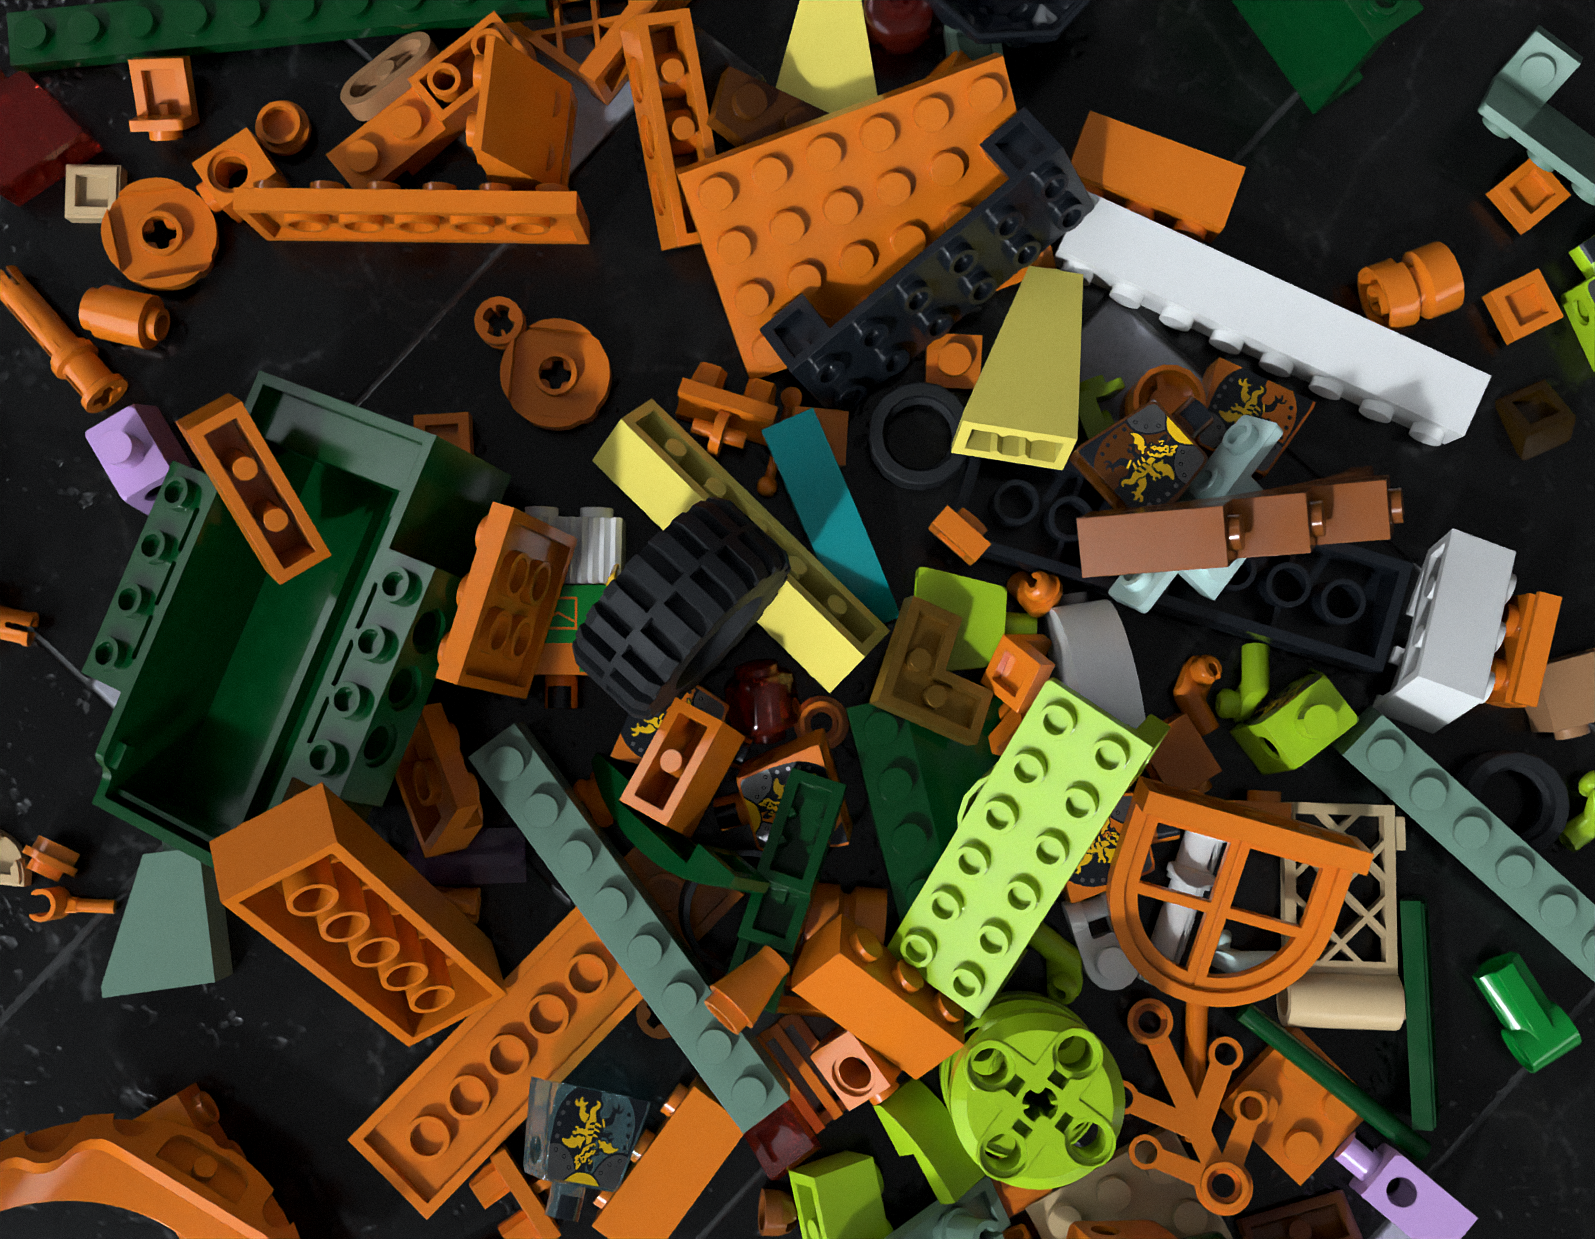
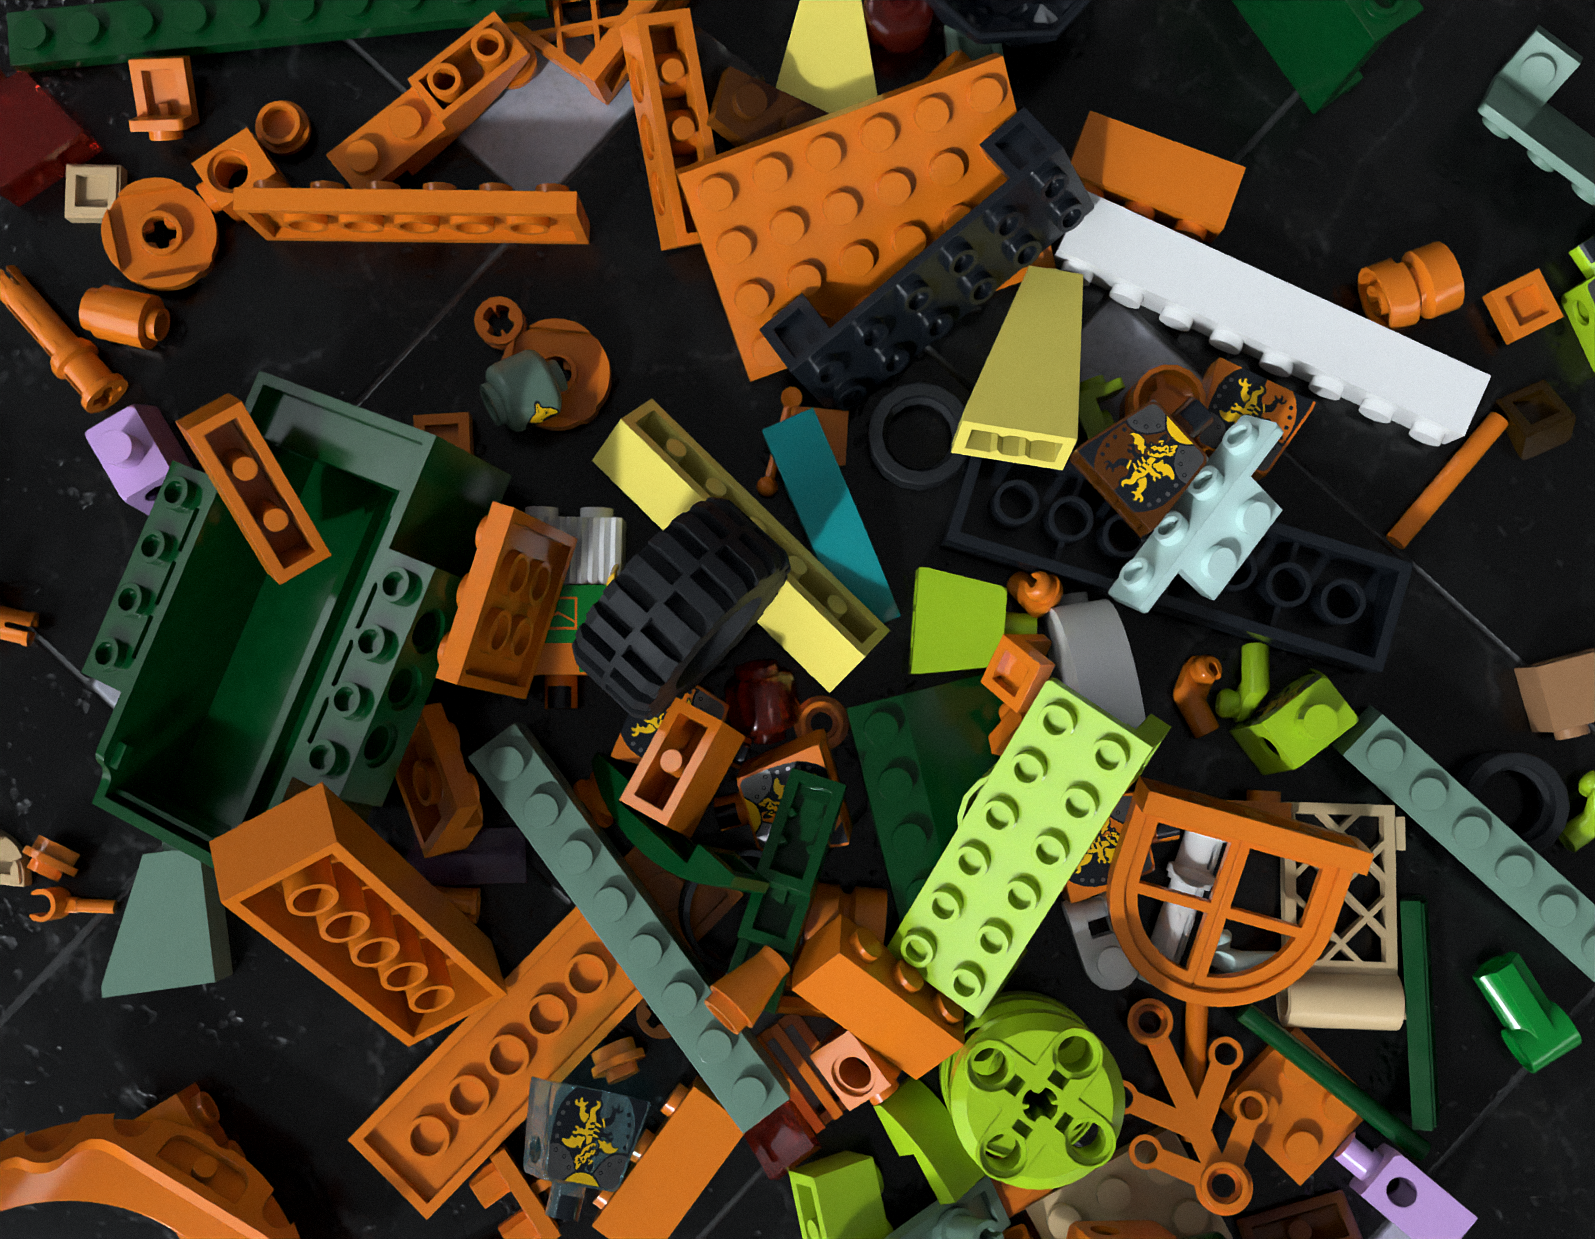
(387, 75): medium nougat plate -> none
(521, 119): orange slope -> none
(523, 390): none -> sand green head
(617, 1060): none -> orange plate
(724, 414): orange hips -> none
(776, 1212): dark orange hinge -> none
(915, 675): pearl gold plate -> none
(954, 362): orange plate -> none
(961, 533): orange plate -> none
(1062, 964): lime arm -> none
(1183, 757): orange brick -> none
(1243, 525): dark orange arch -> none
(1447, 480): none -> orange bar
(1451, 633): white wedge -> none
(1524, 650): orange plate -> none
(1527, 195): orange plate -> none

